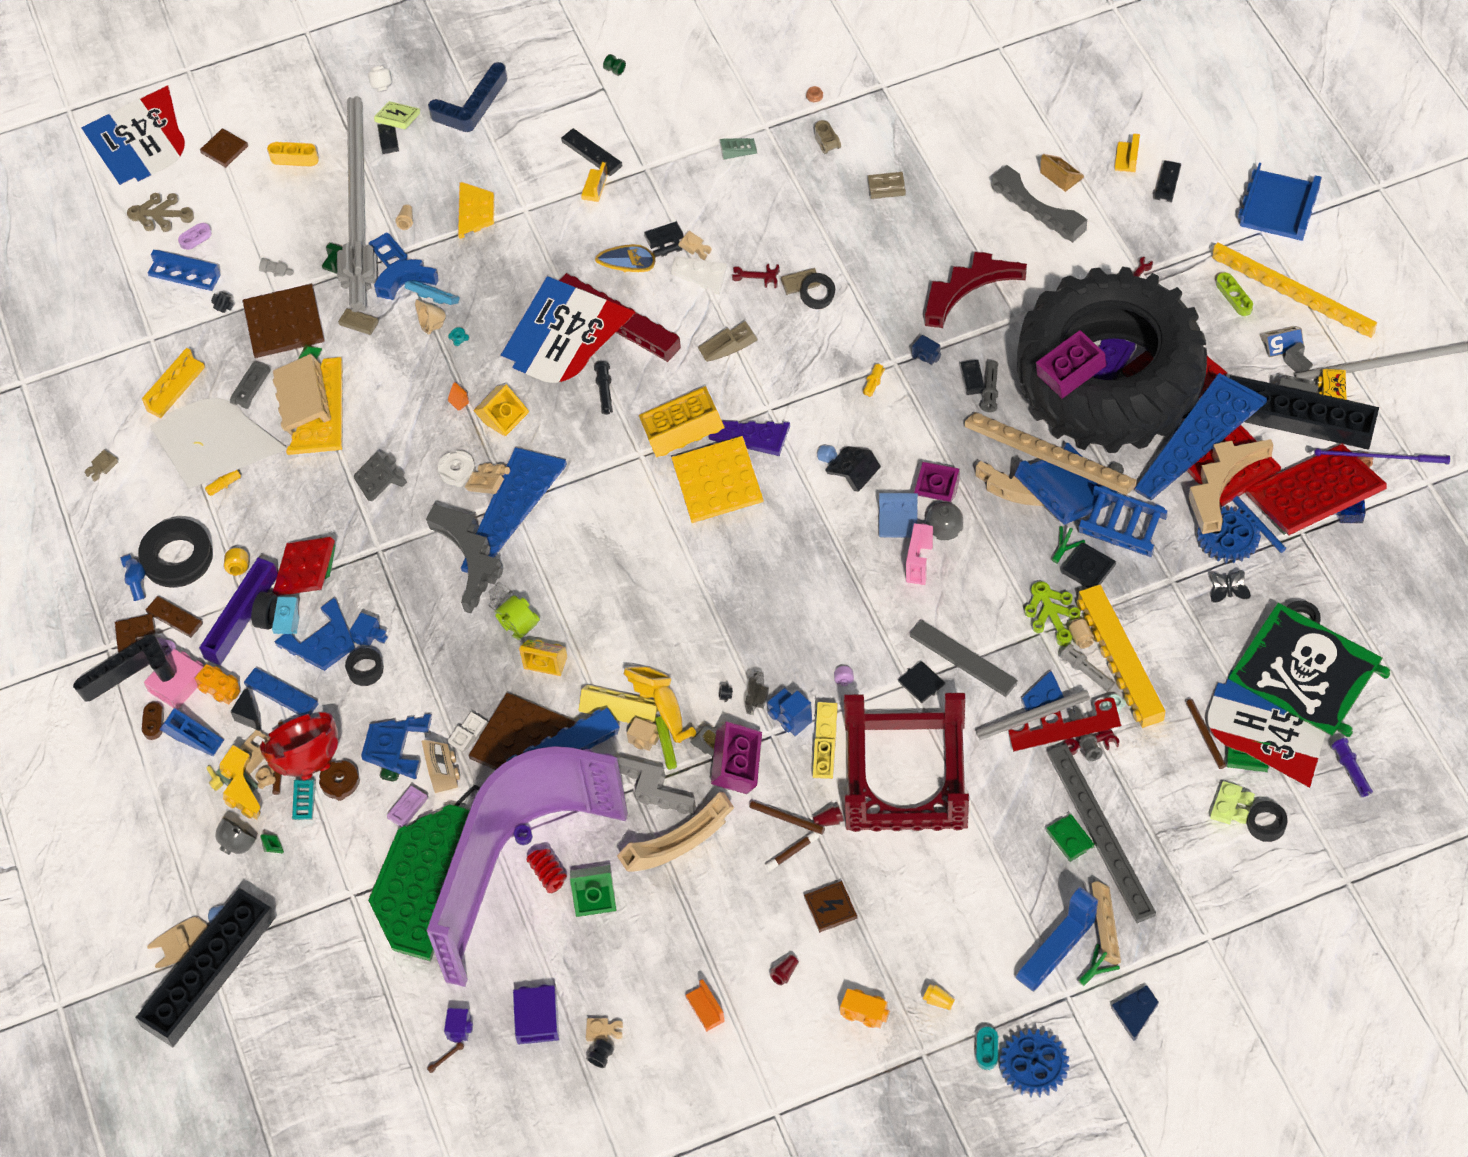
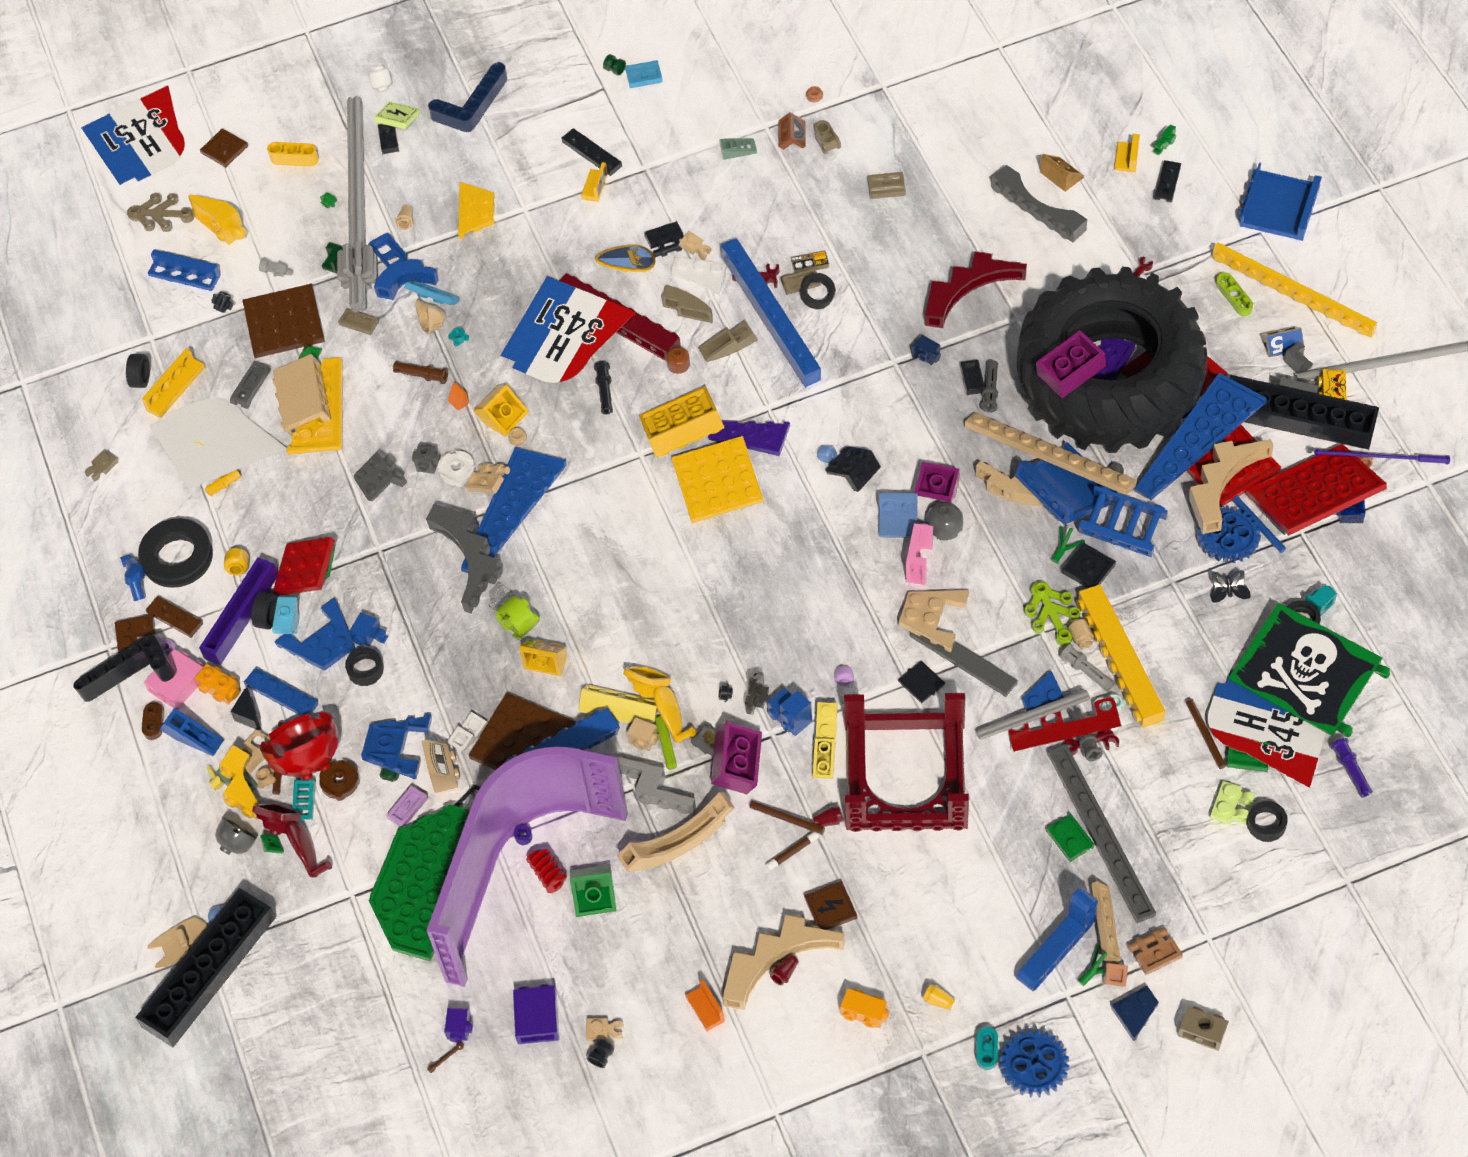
(137, 370): none -> black tyre
(194, 236): lavender plate -> none
(218, 217): none -> yellow slope
(286, 820): none -> dark red piece
(328, 200): none -> green plate
(426, 458): none -> dark grey brick
(428, 373): none -> reddish brown pin
(517, 436): none -> tan plate
(643, 74): none -> dark azure plate
(678, 360): none -> dark orange head
(686, 304): none -> dark tan slope
(770, 950): none -> tan arch
(771, 312): none -> blue brick
(792, 131): none -> dark orange panel
(808, 261): none -> tile
(873, 379): yellow axle -> none
(924, 611): none -> tan wing
(1115, 974): none -> nougat plate
(1157, 956): none -> medium nougat plate
(1167, 137): none -> green plate
(1209, 1037): none -> dark tan brick
(1322, 598): none -> teal brick

